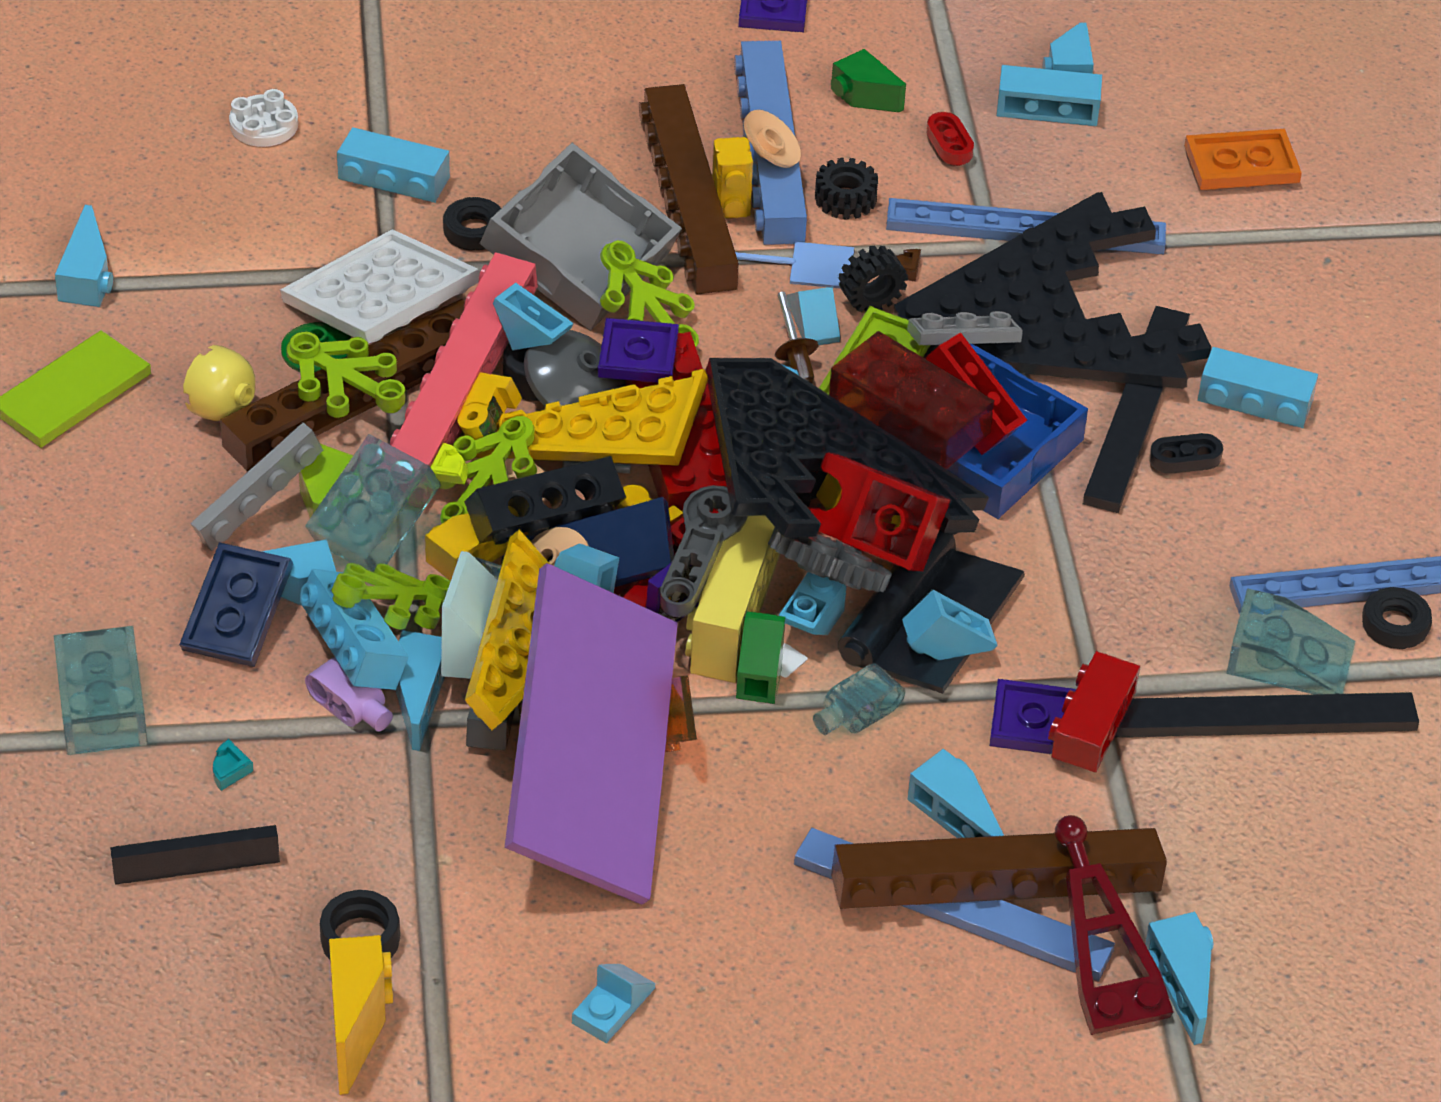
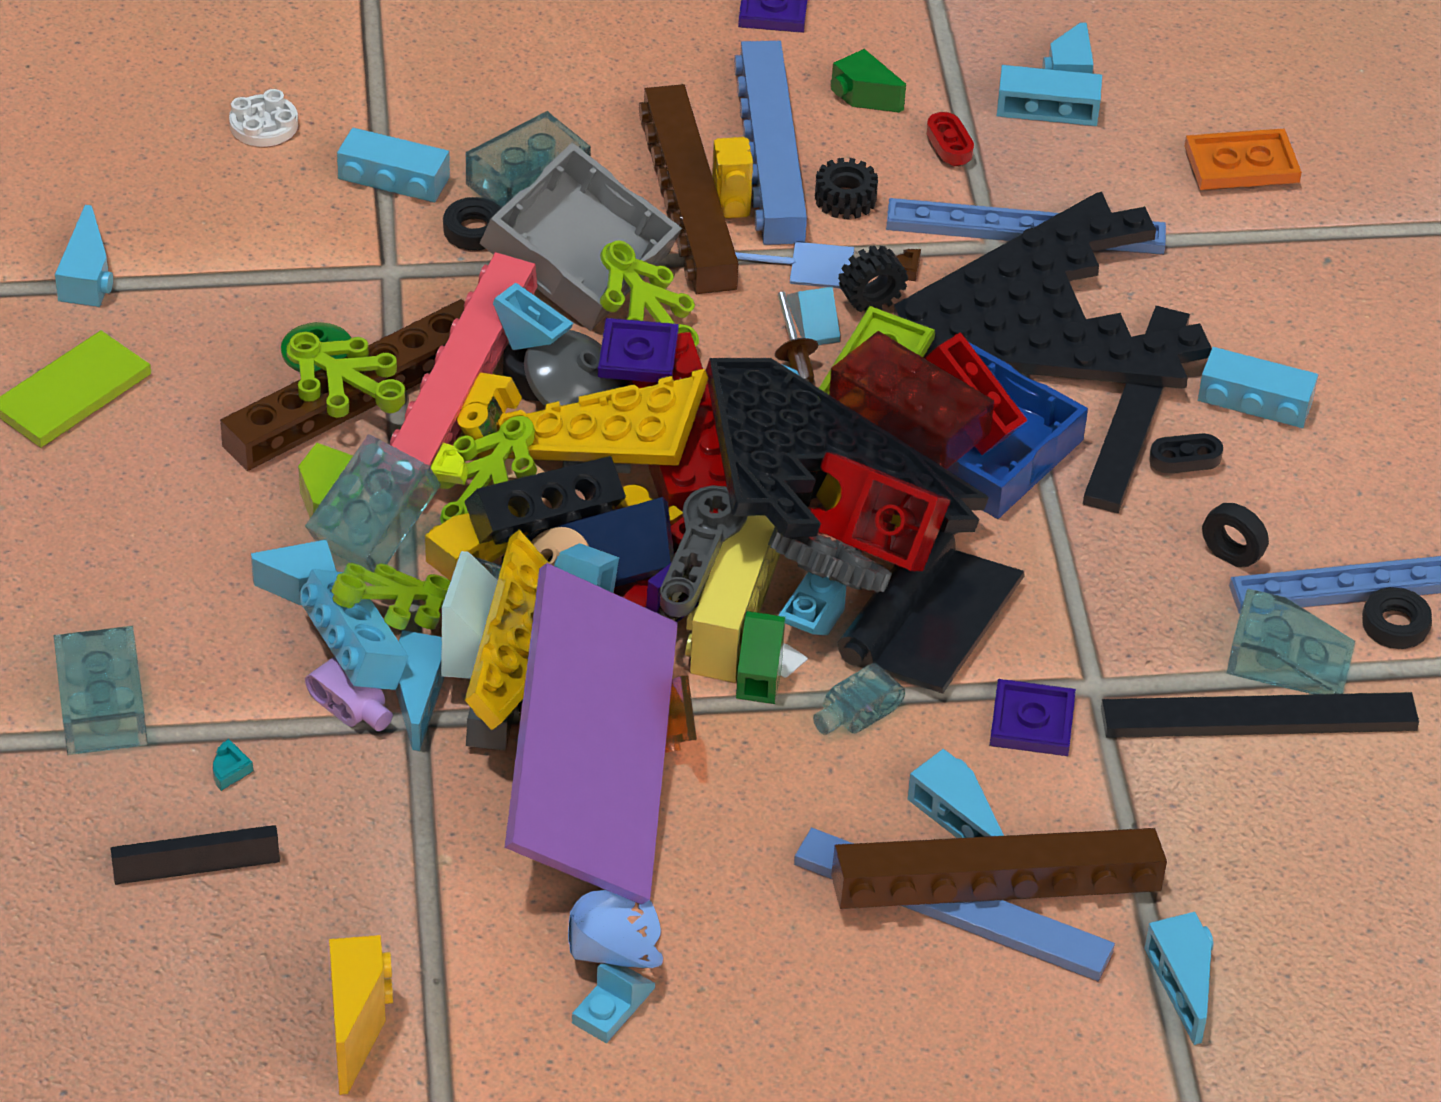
(219, 383): light yellow cylinder -> none
(236, 604): dark blue tile -> none
(257, 486): light grey plate -> none
(361, 905): black tyre -> none
(380, 286): white plate -> none
(518, 157): none -> clear light blue brick
(604, 935): none -> light blue piece
(772, 138): light nougat dish -> none
(935, 329): light grey tile -> none
(947, 629): medium azure slope -> none
(1094, 711): red brick -> none
(1118, 1003): dark red plate -> none
(1246, 523): none -> black tyre

